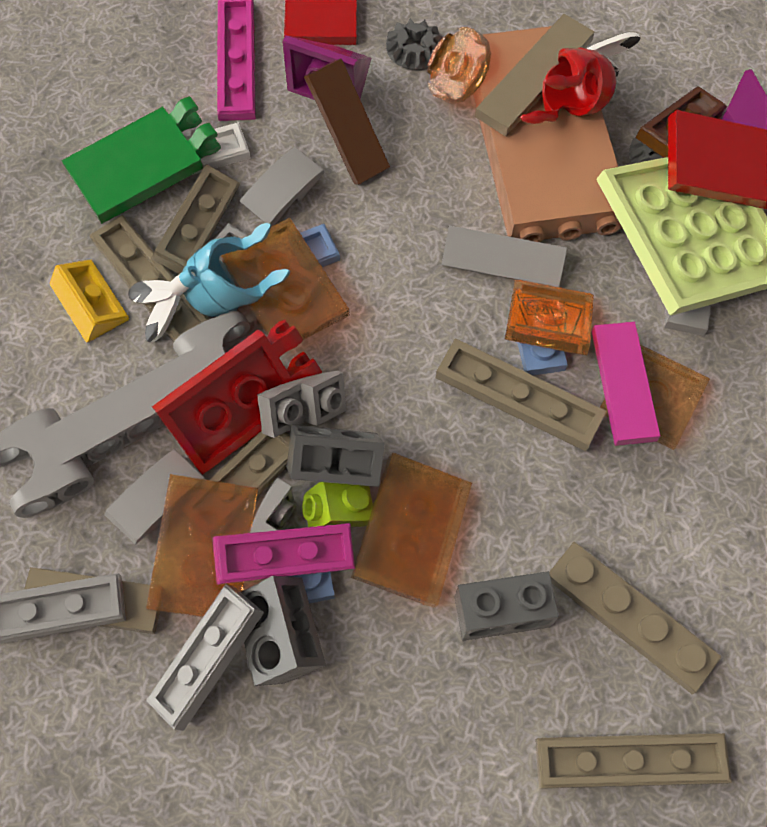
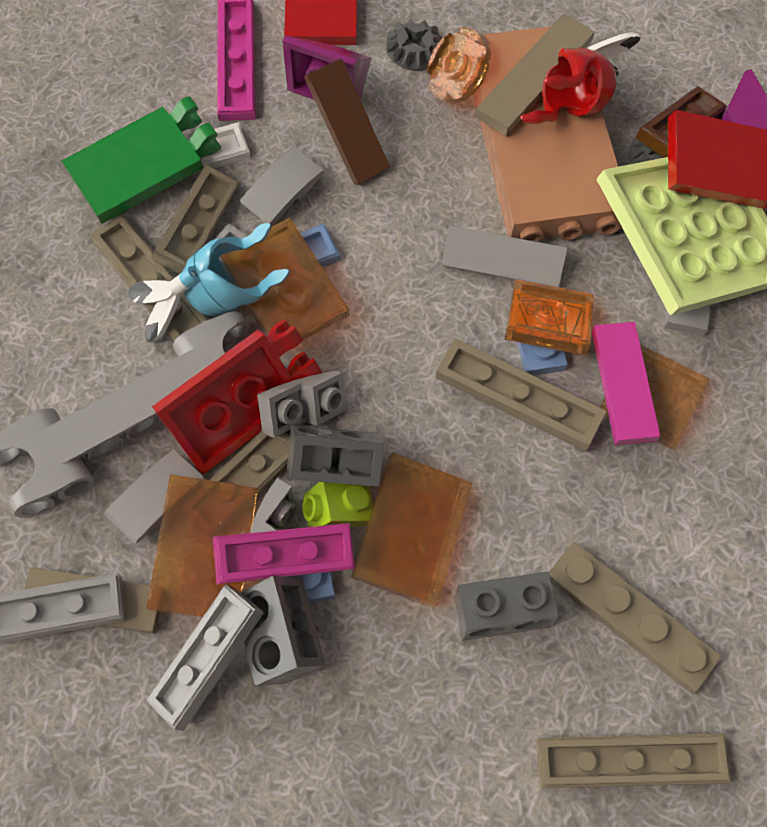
(87, 298): yellow slope -> none

